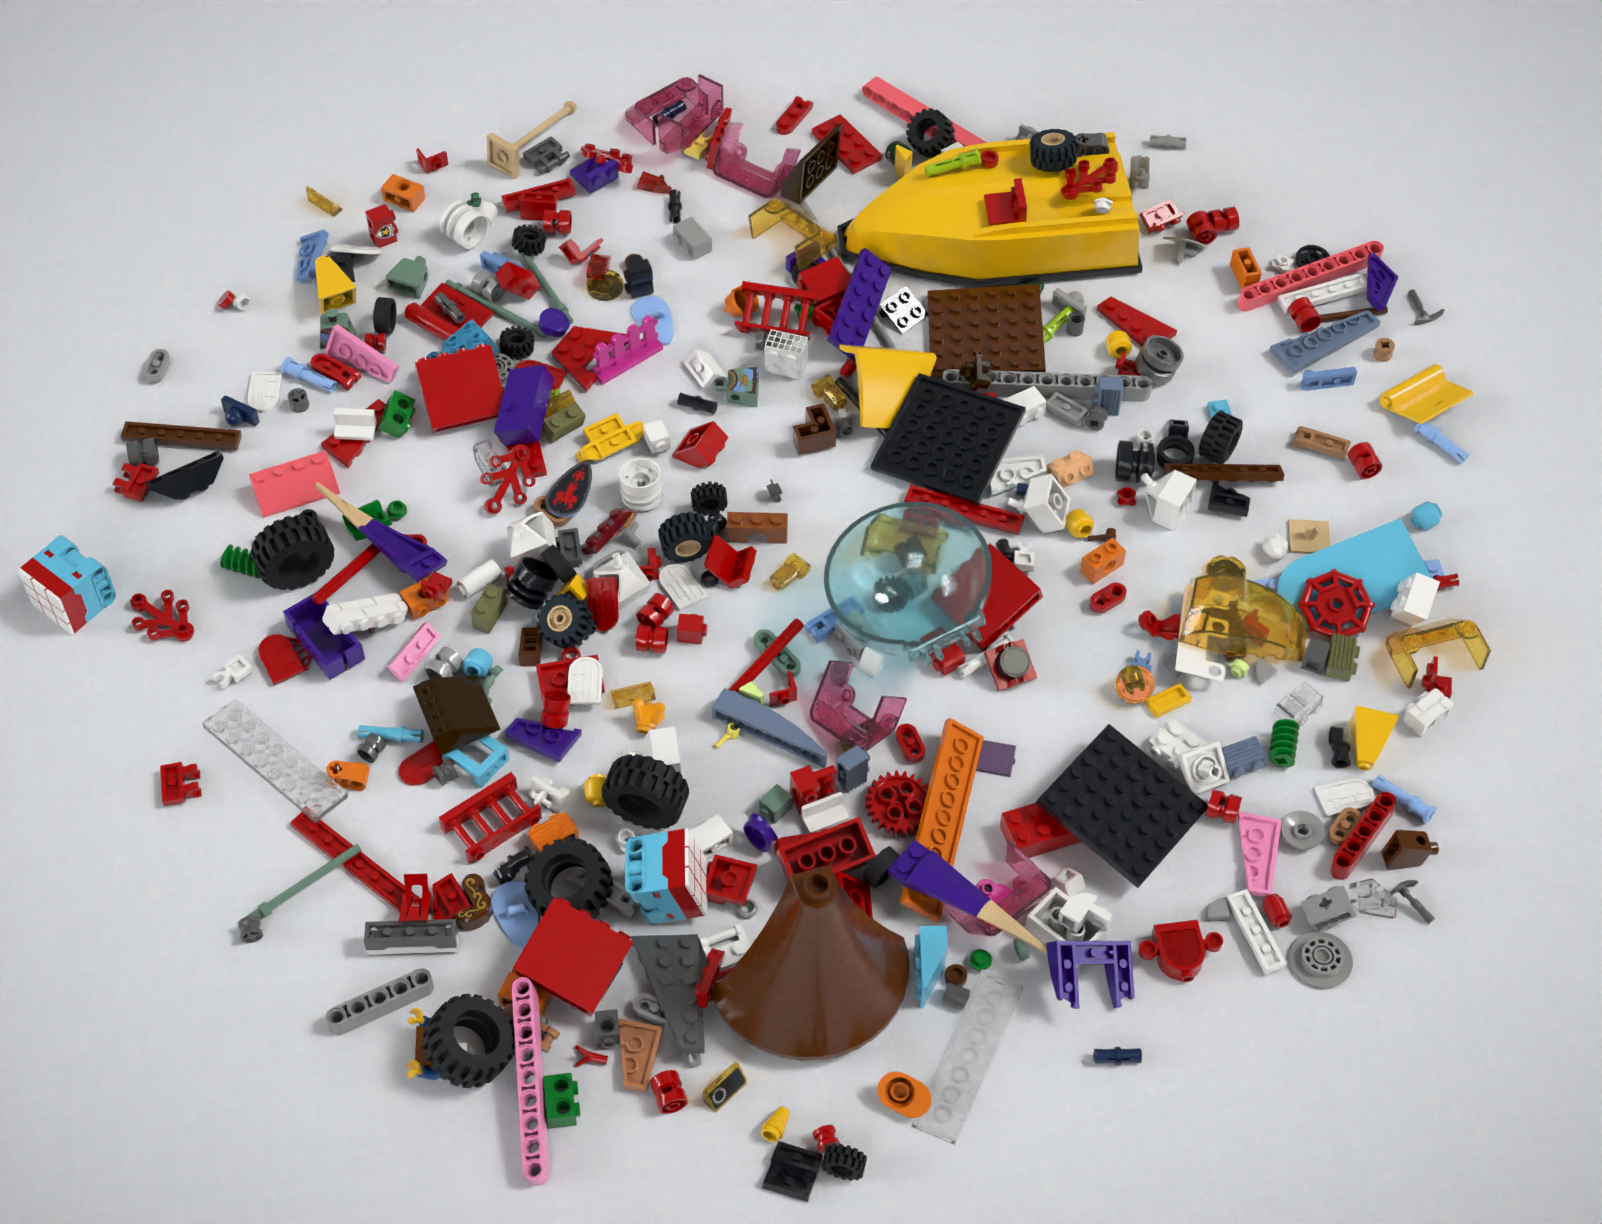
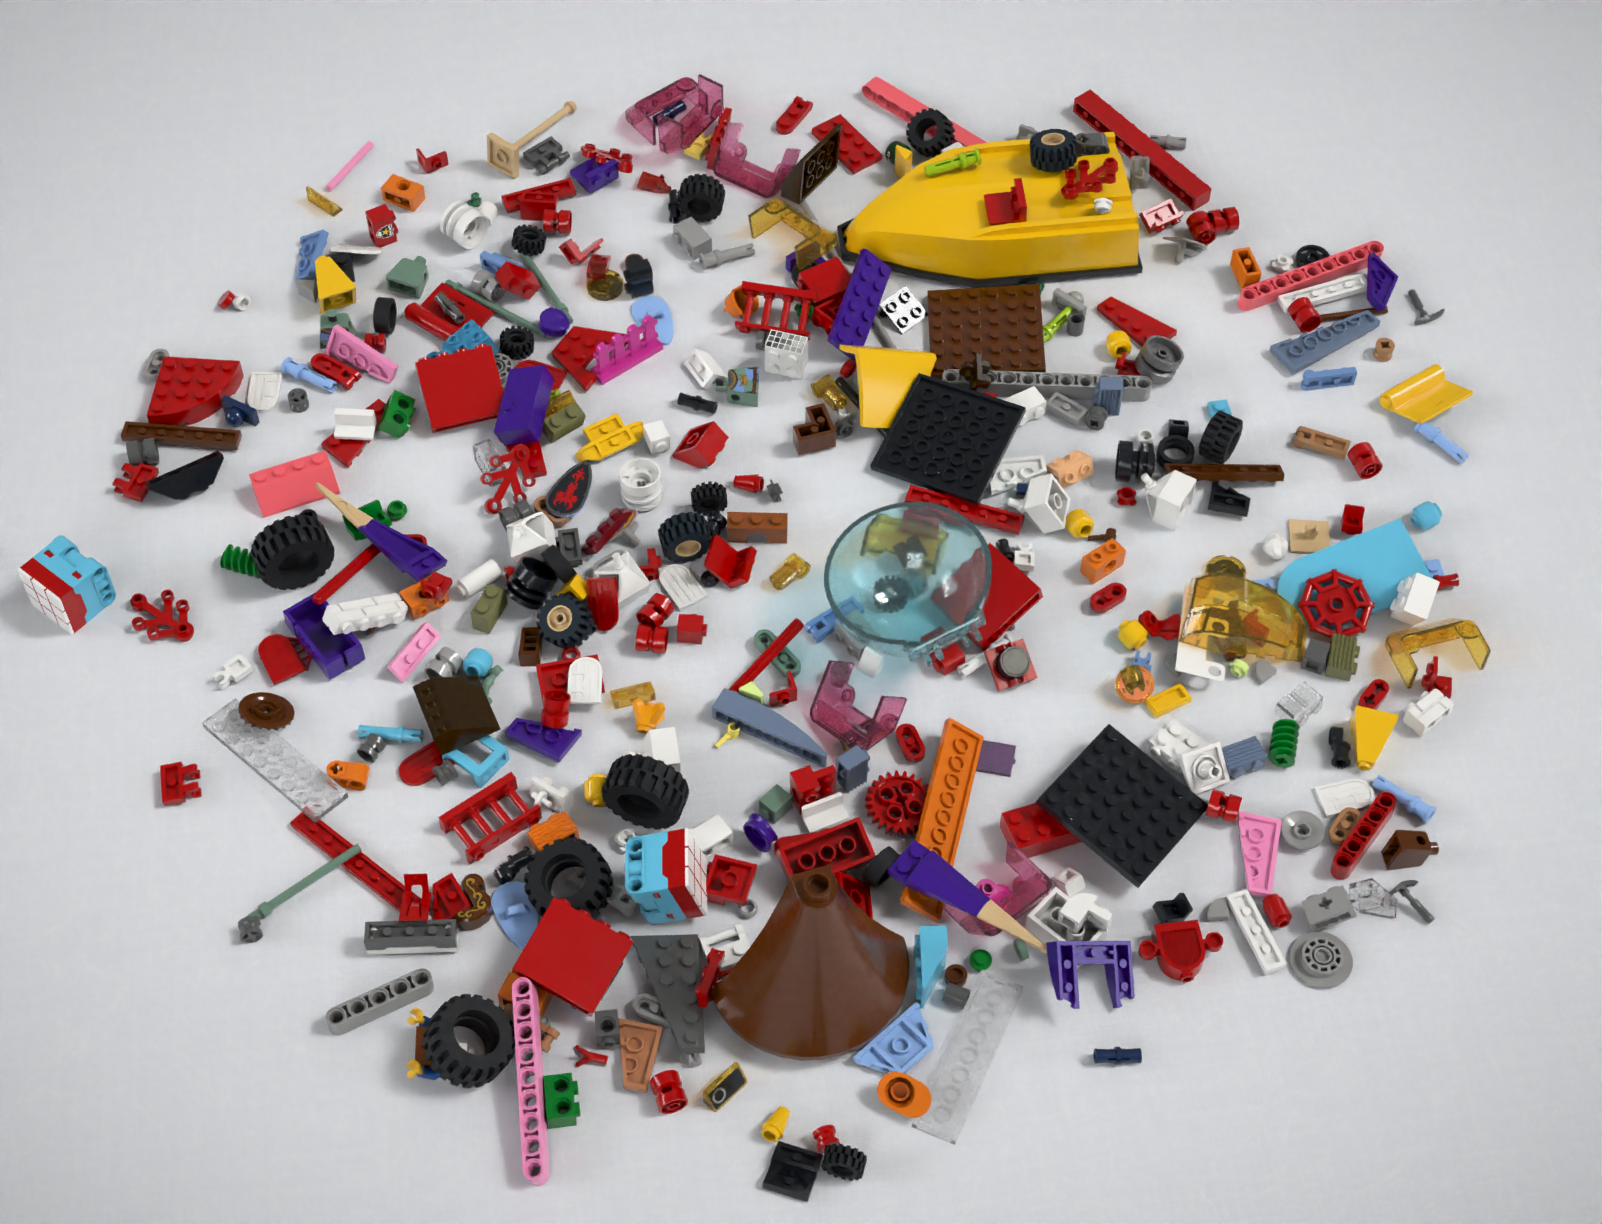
(192, 389): none -> red brick
(278, 709): none -> reddish brown gear
(307, 289): none -> light grey slope
(349, 166): none -> bright pink bar
(519, 511): none -> dark grey wheel
(701, 197): none -> black tyre
(718, 257): none -> light grey pin
(751, 483): none -> red cone
(899, 1045): none -> light blue wing
(989, 159): red tile -> none
(1132, 634): none -> yellow head
(1134, 142): none -> red brick
(1173, 910): none -> black bracket
(1352, 519): none -> red bracket
(1369, 694): none -> red beam

